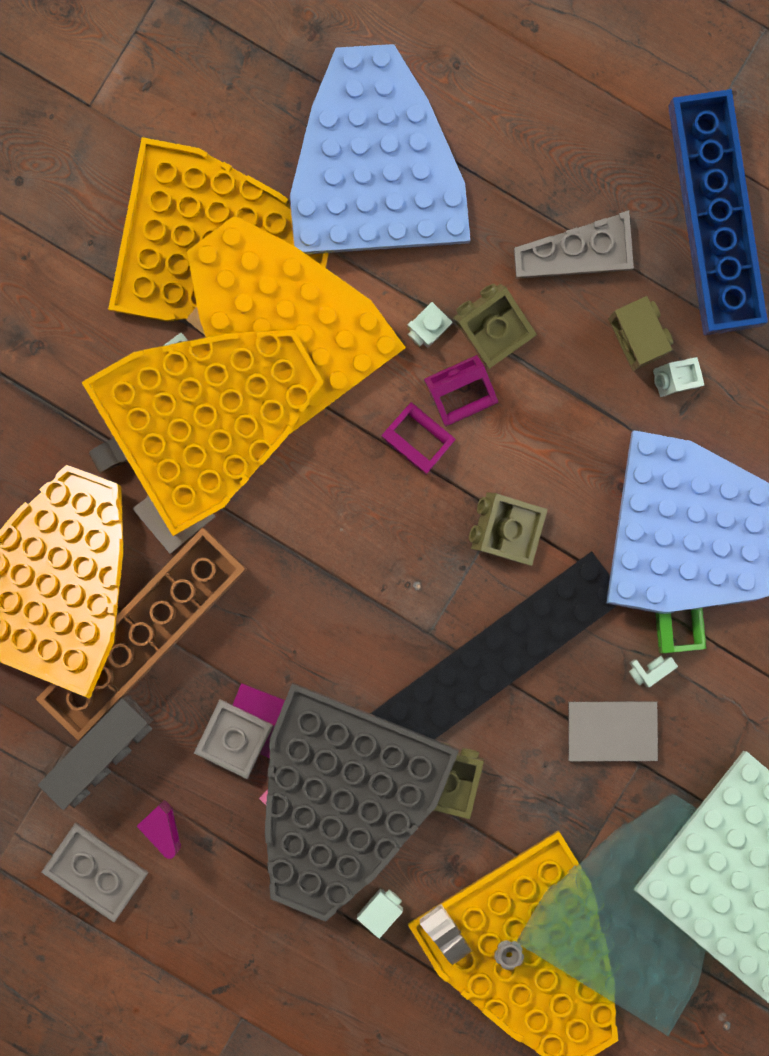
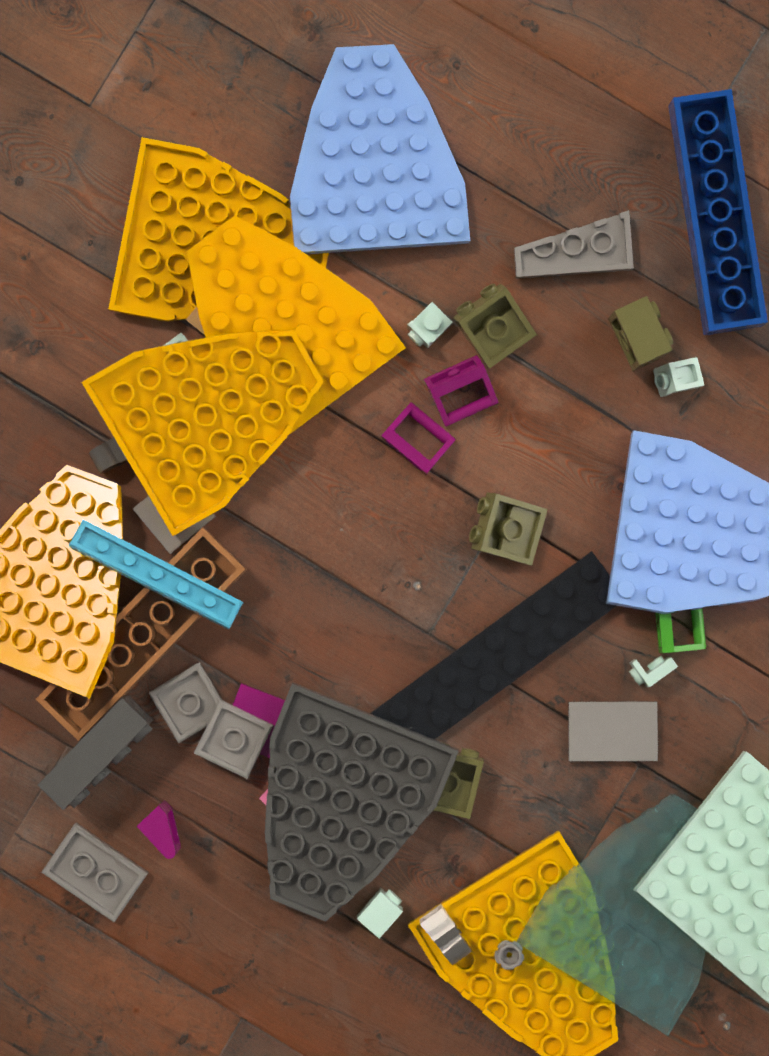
(155, 574): none -> medium azure tile
(186, 701): none -> light grey tile

